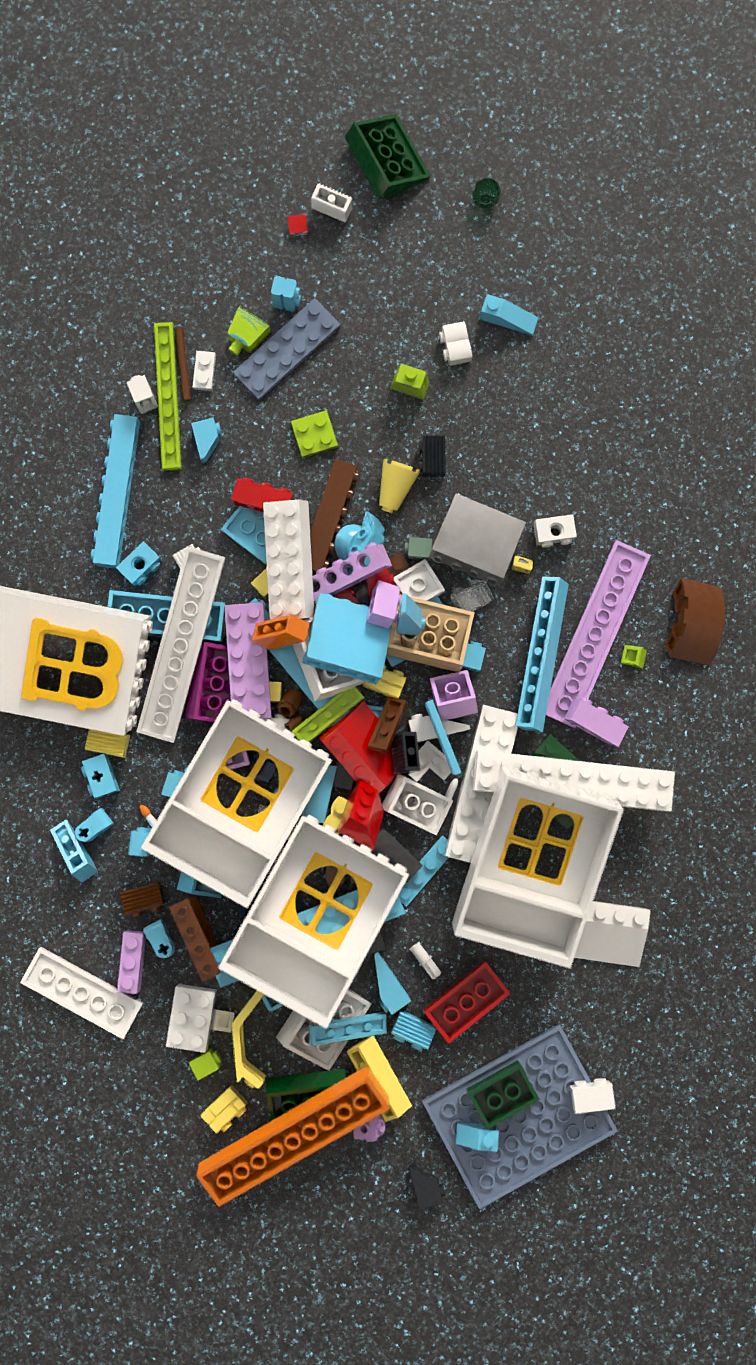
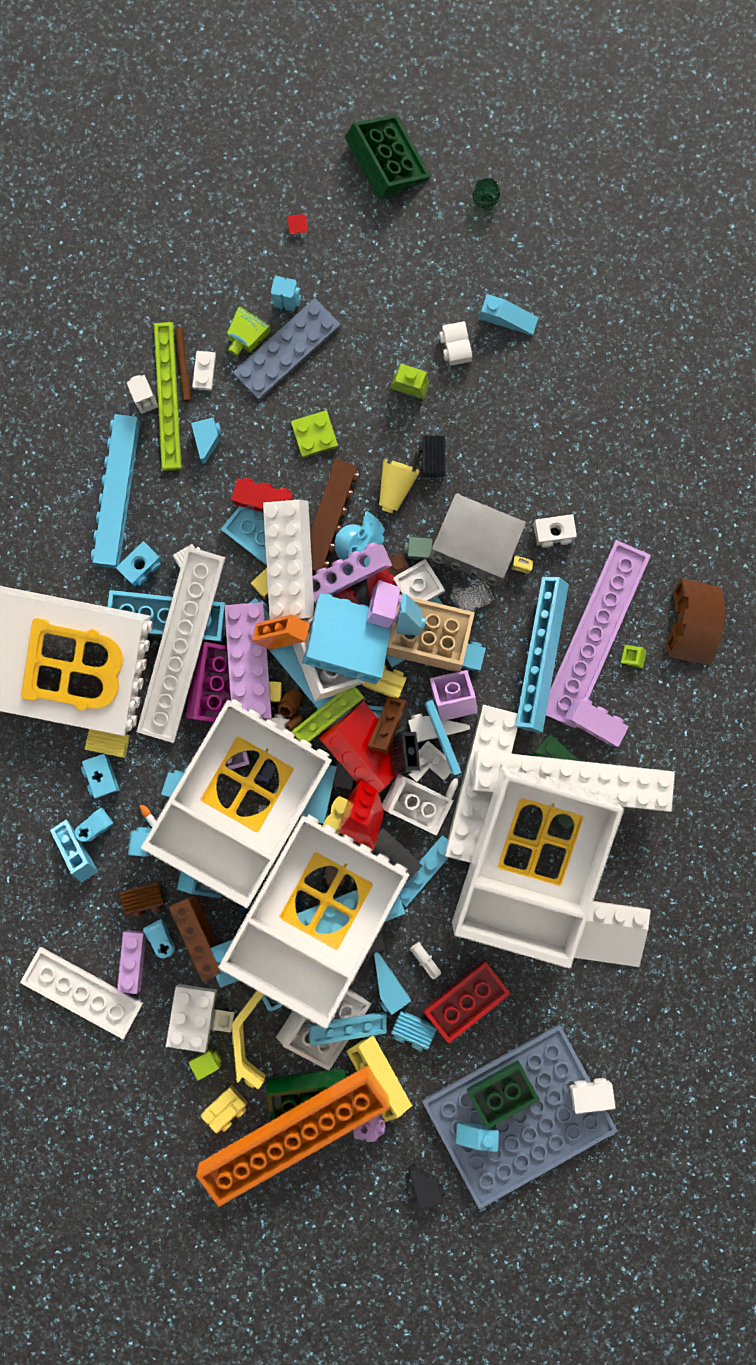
(331, 202): white brick -> none

